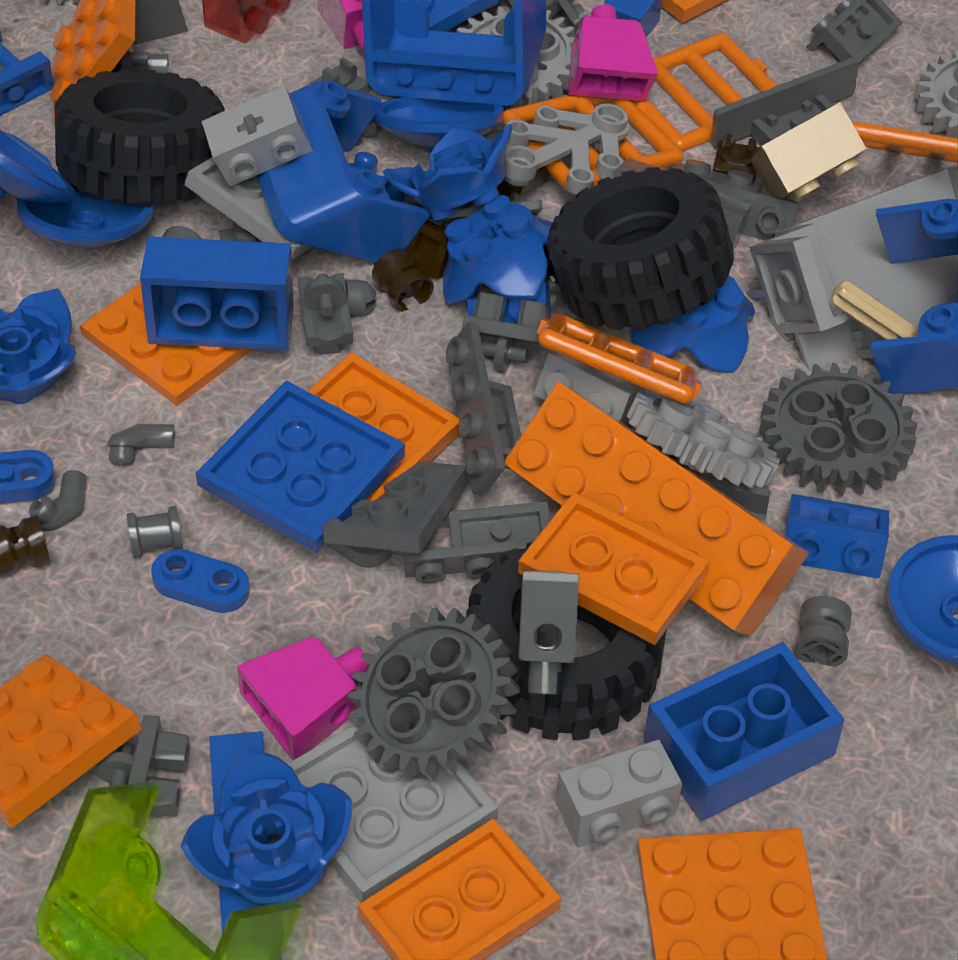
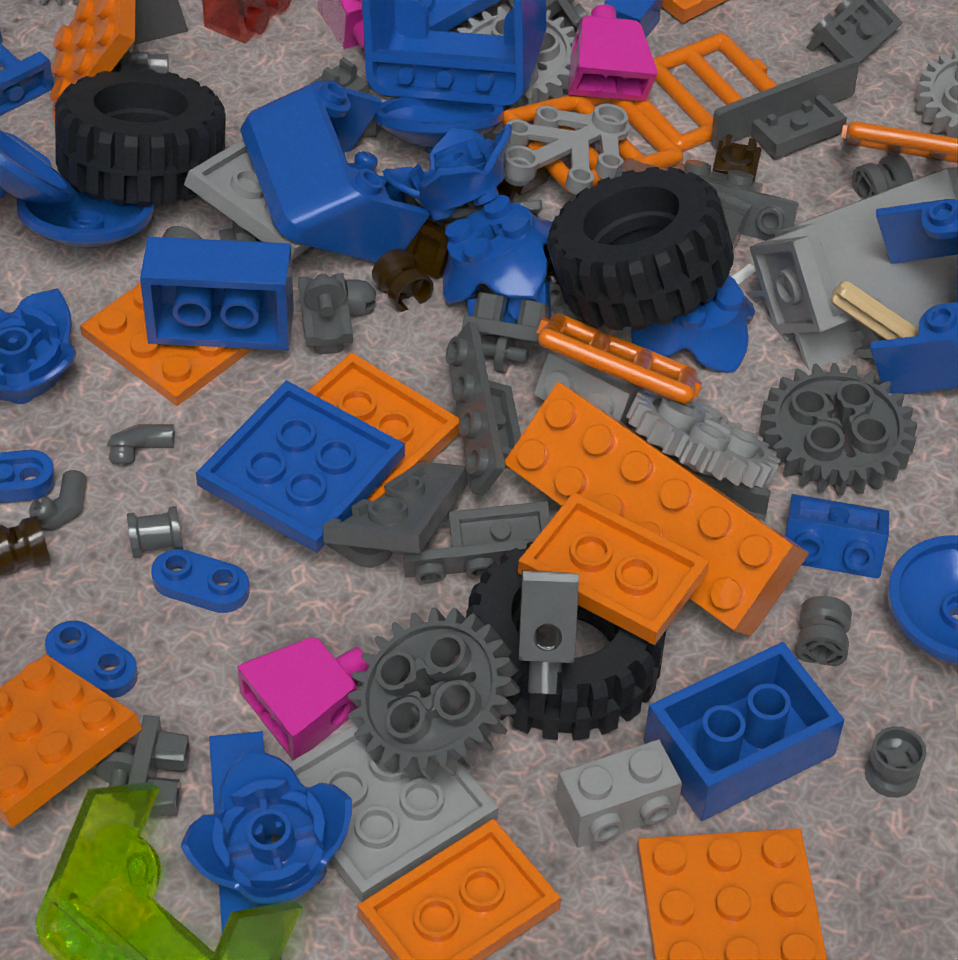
(91, 655): none -> blue plate
(257, 136): light grey brick -> none
(743, 273): none -> white piece
(807, 152): tan brick -> none
(887, 174): none -> dark grey wheel
(895, 761): none -> dark grey wheel

